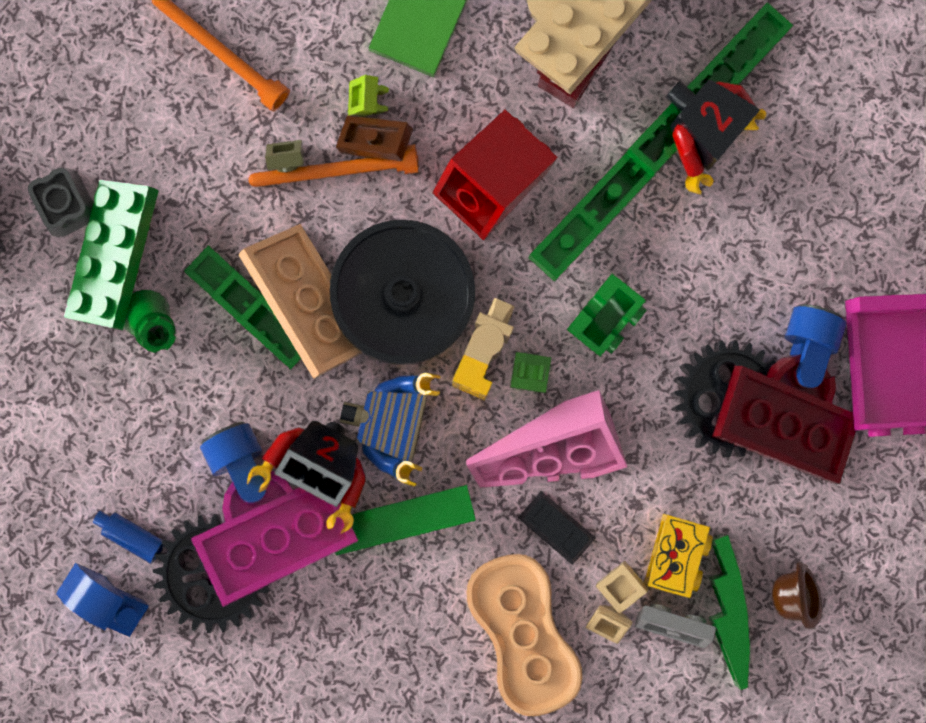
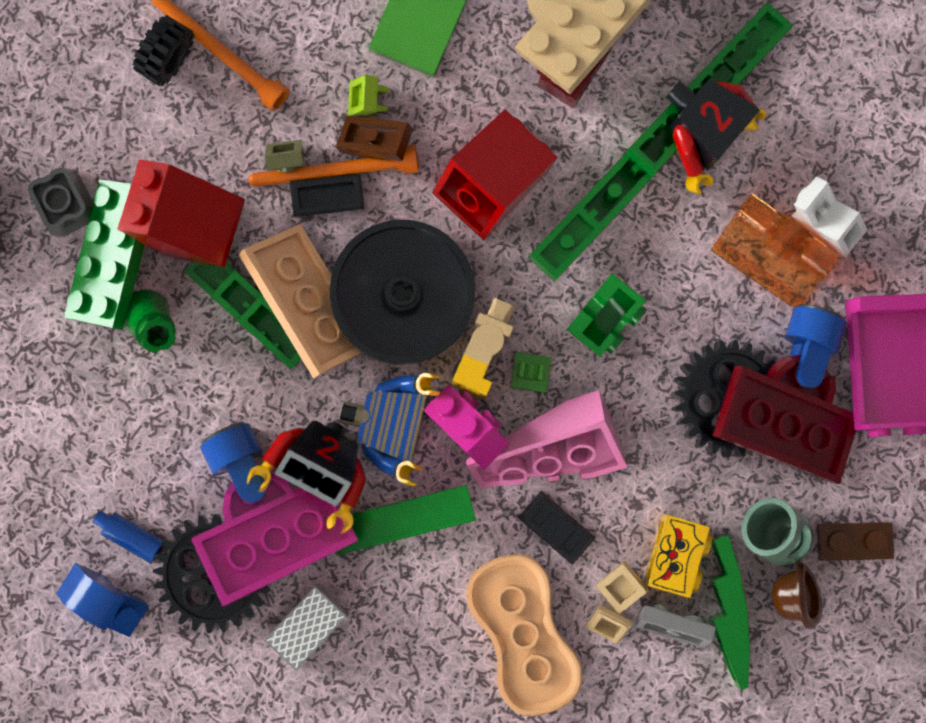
(163, 50): none -> black tyre
(180, 214): none -> red slope
(306, 626): none -> light grey panel
(327, 195): none -> black tile
(466, 426): none -> dark pink brick
(775, 251): none -> clear orange panel
(777, 532): none -> sand green piece
(827, 218): none -> white brick
(855, 541): none -> reddish brown plate

